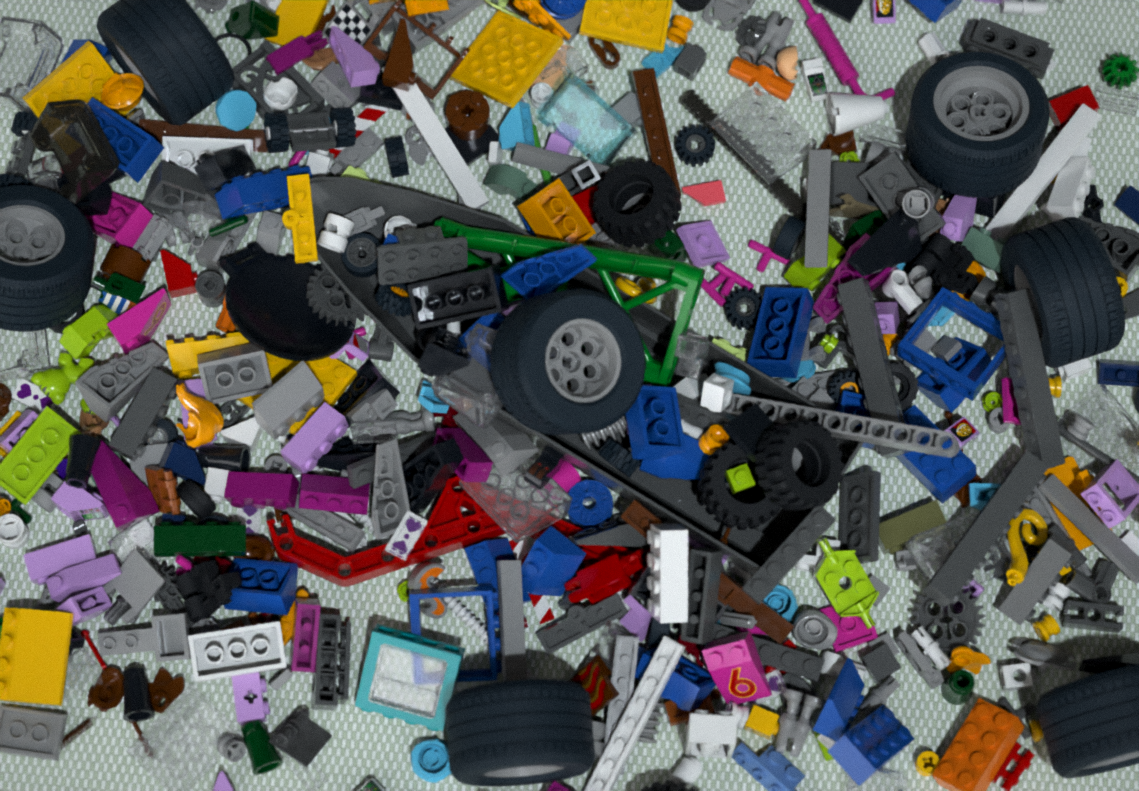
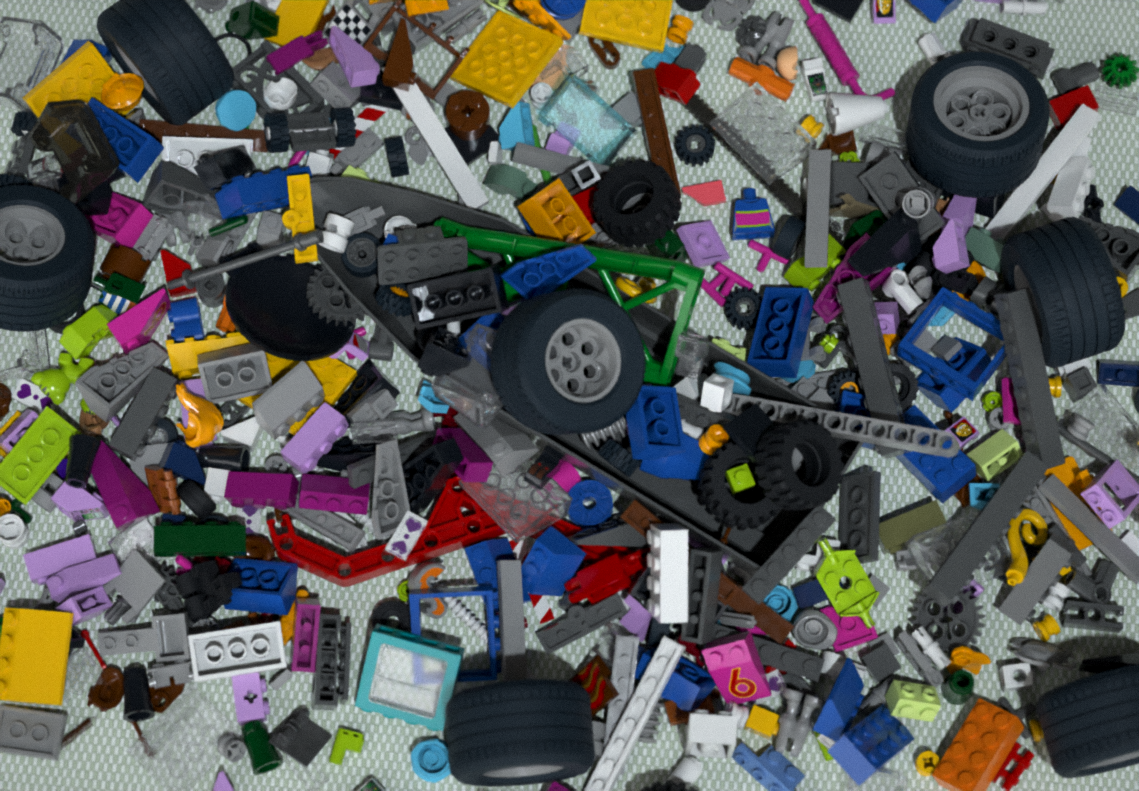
(162, 674): none -> light grey hinge
(186, 320): none -> blue brick
(299, 242): none -> dark grey bar
(345, 743): none -> lime piece
(389, 609): none -> black tyre
(444, 94): none -> light grey tile
(466, 25): none -> light grey pin
(676, 82): none -> red brick
(752, 218): none -> blue torso
(811, 593): none -> dark blue slope
(812, 126): none -> yellow wheel
(912, 700): none -> yellowish green brick
(951, 249): none -> lavender slope
(995, 455): none -> yellowish green brick
(1071, 79): none -> dark grey piece
(1079, 384): none -> dark grey brick

